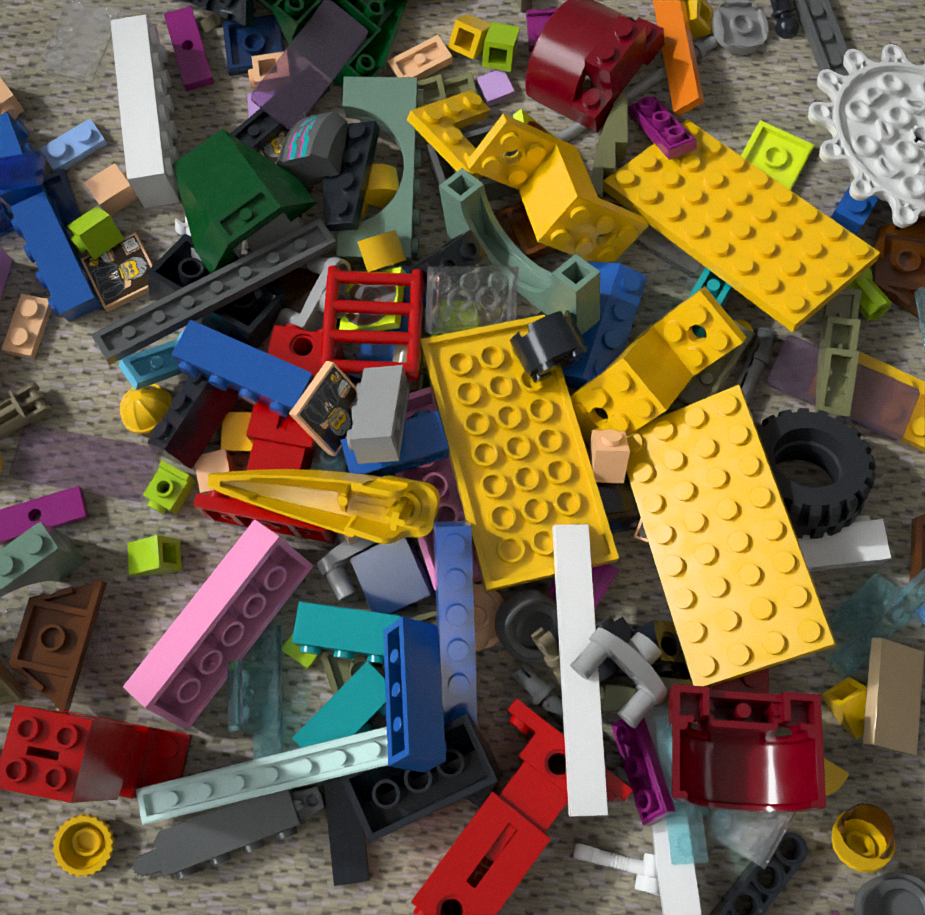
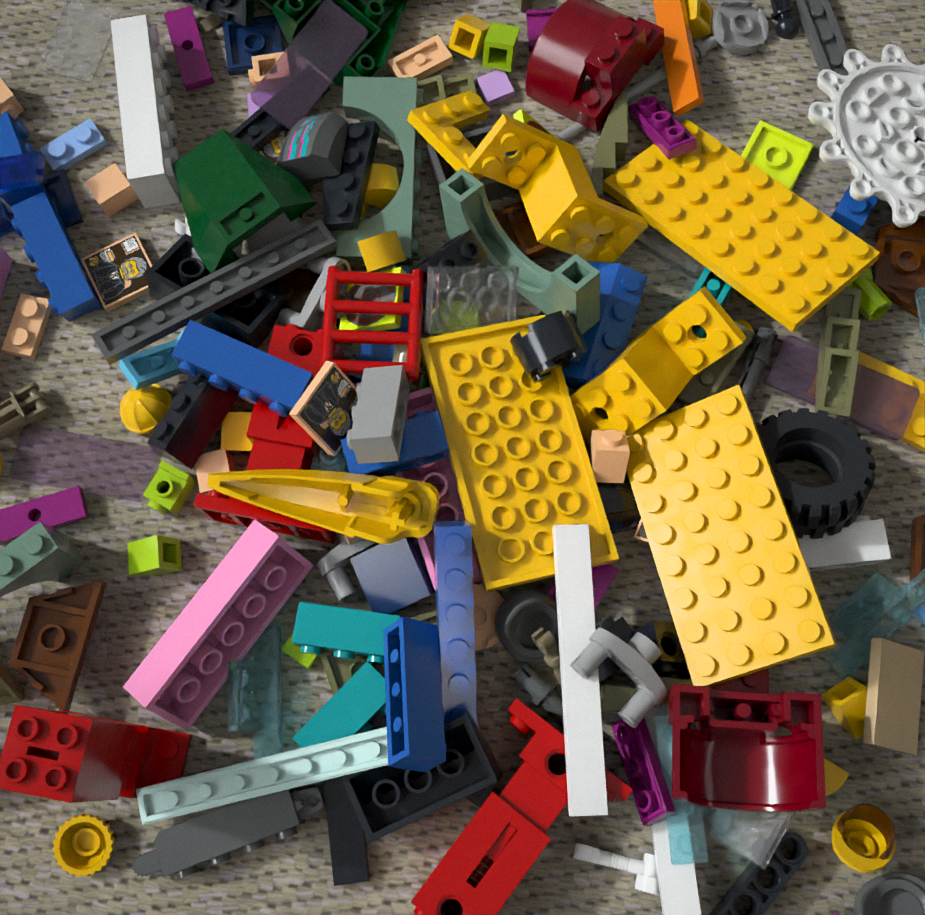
(94, 233): lime brick -> none

